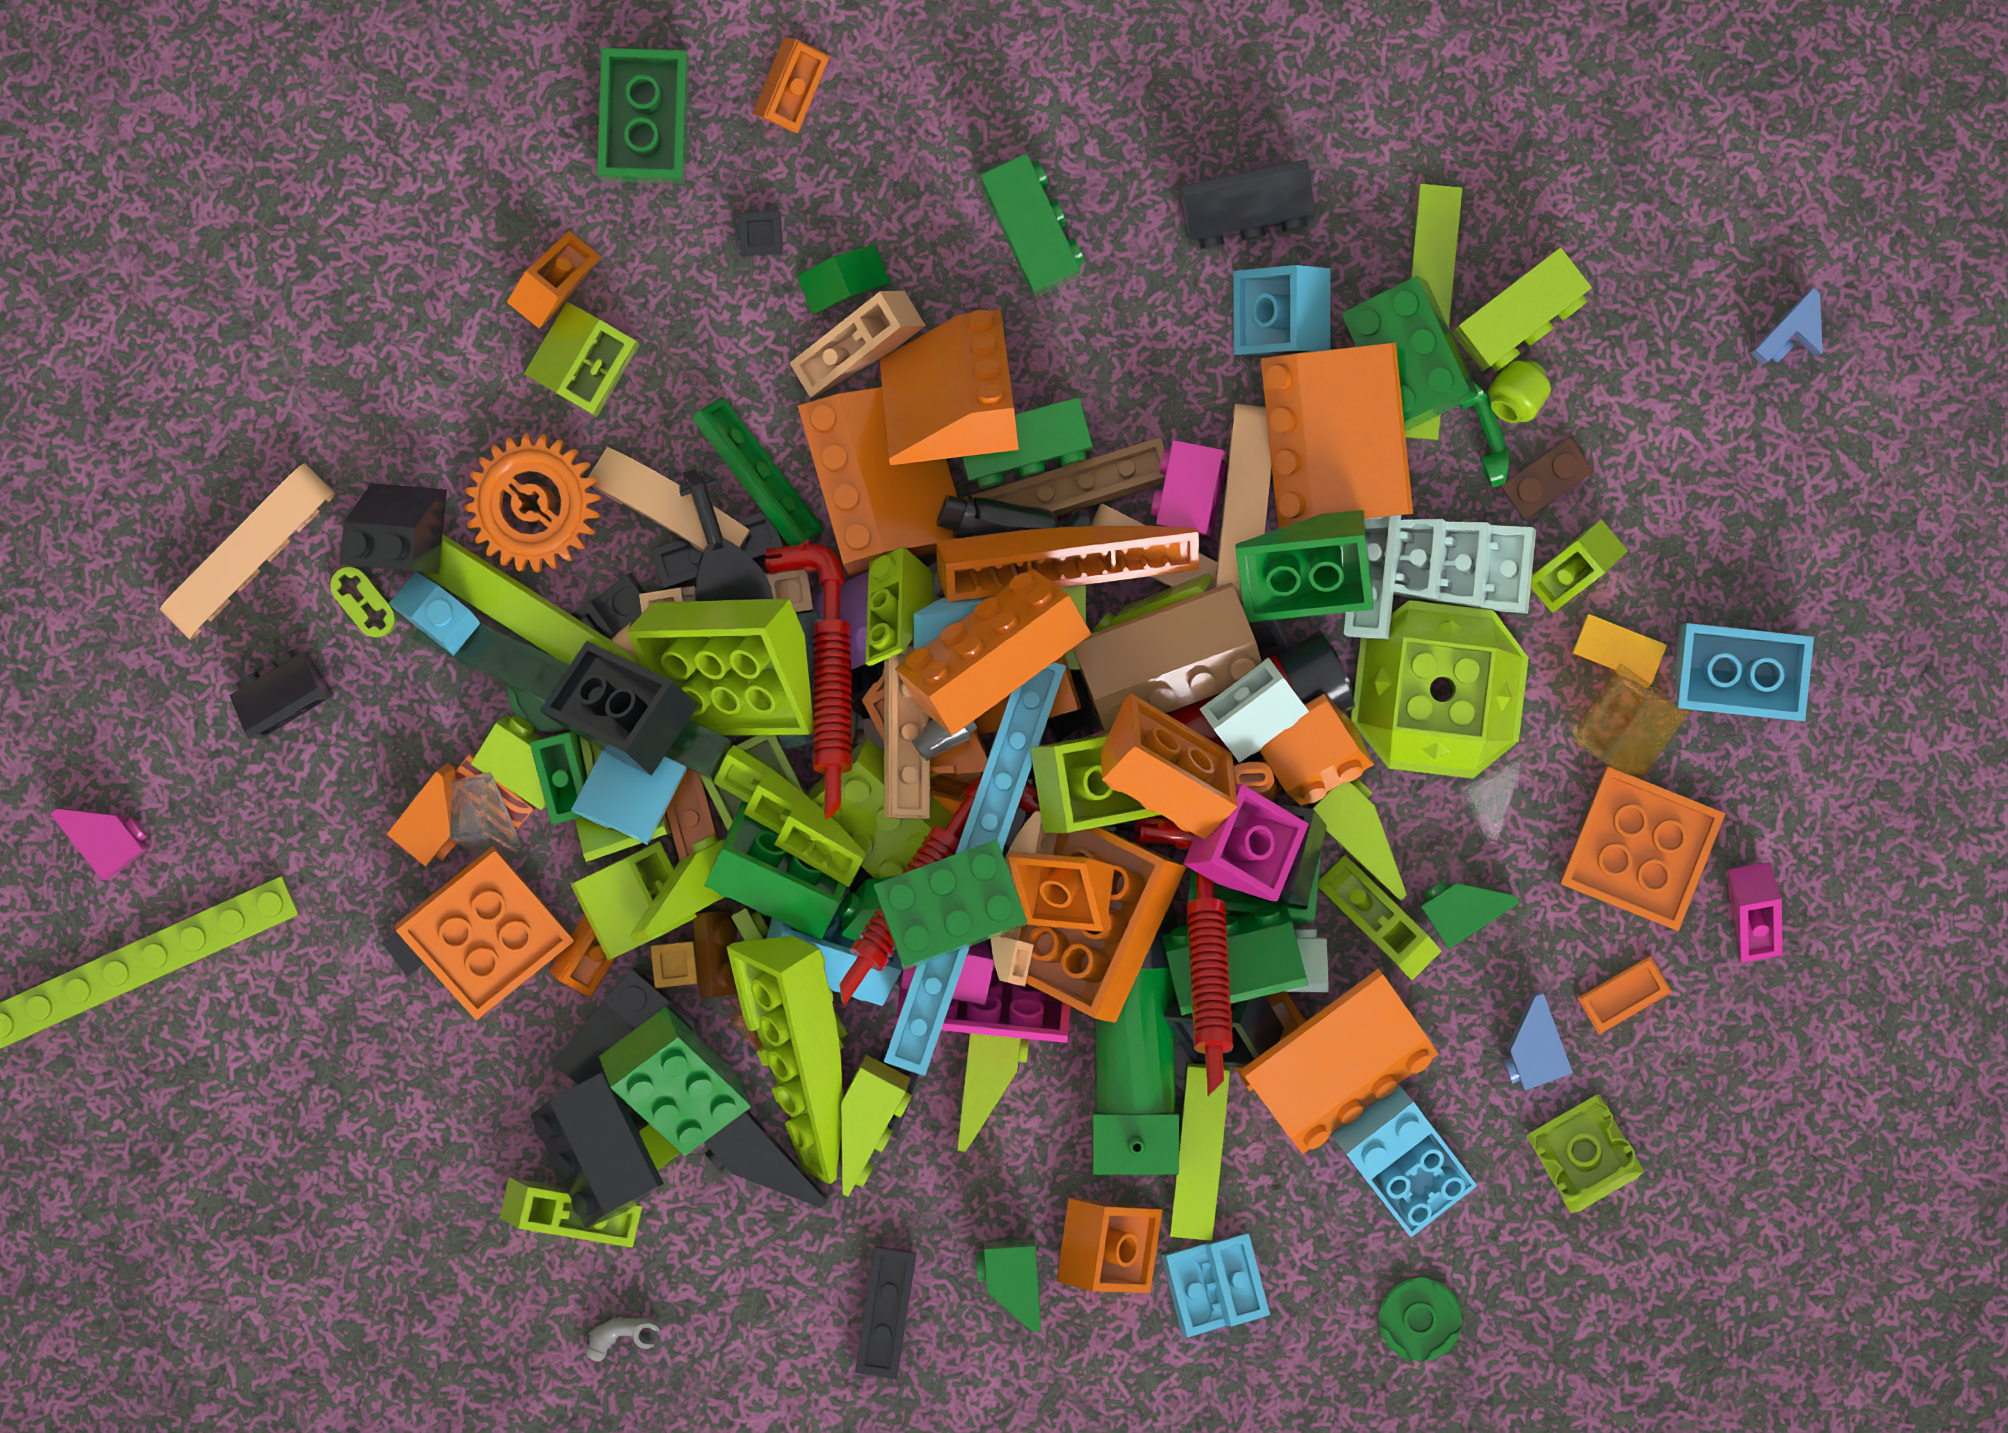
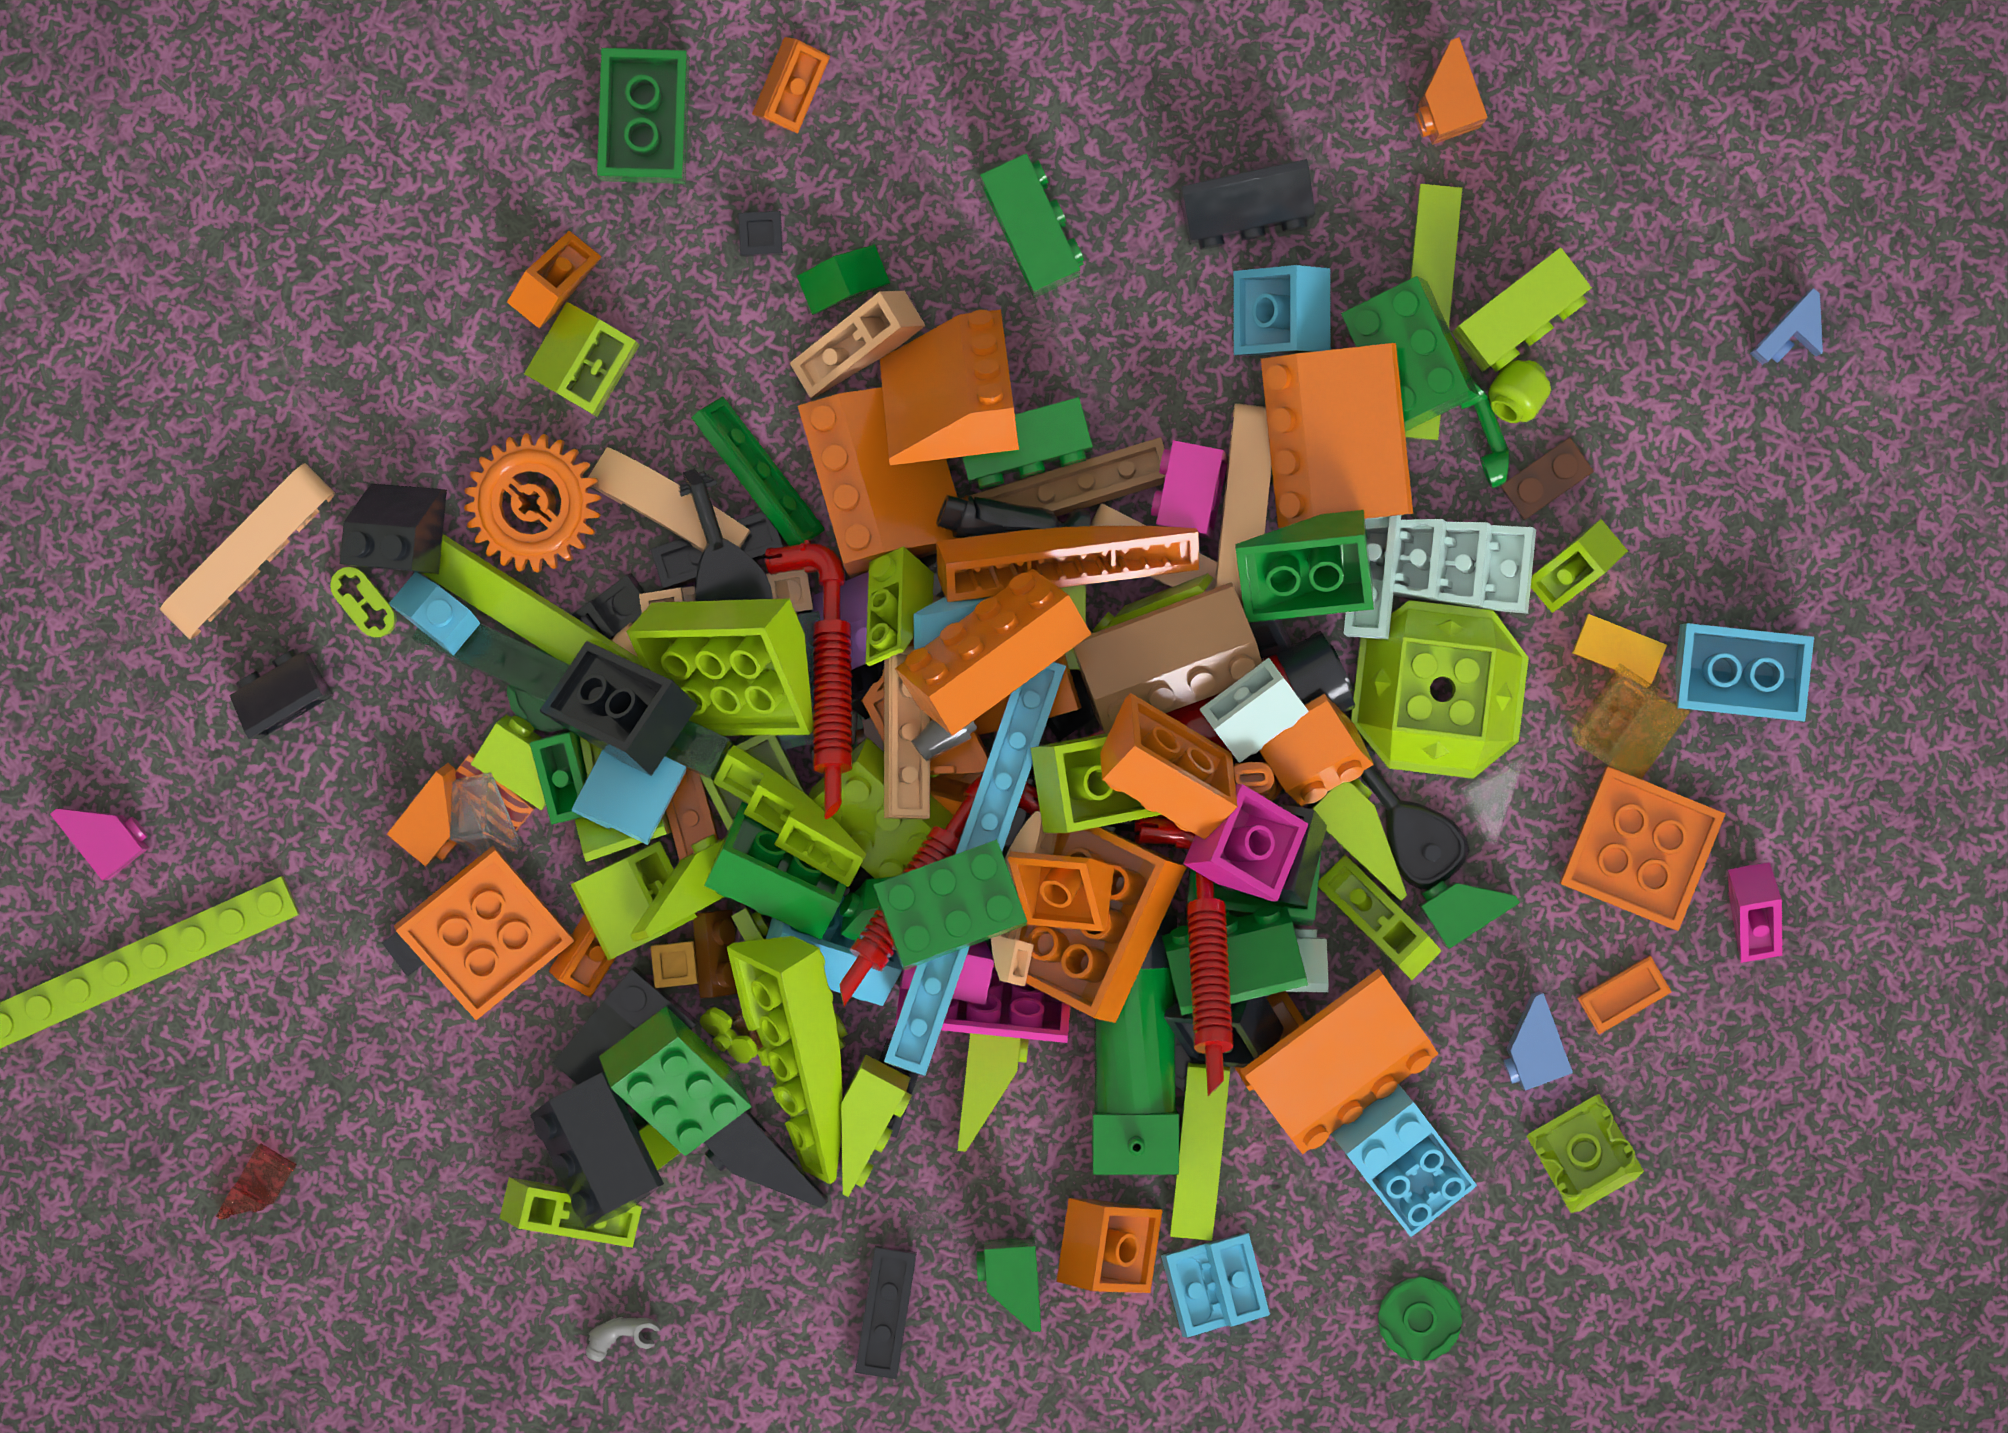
(258, 1183): none -> clear red slope
(719, 1025): none -> lime piece
(1421, 840): none -> black piece
(1451, 98): none -> orange slope

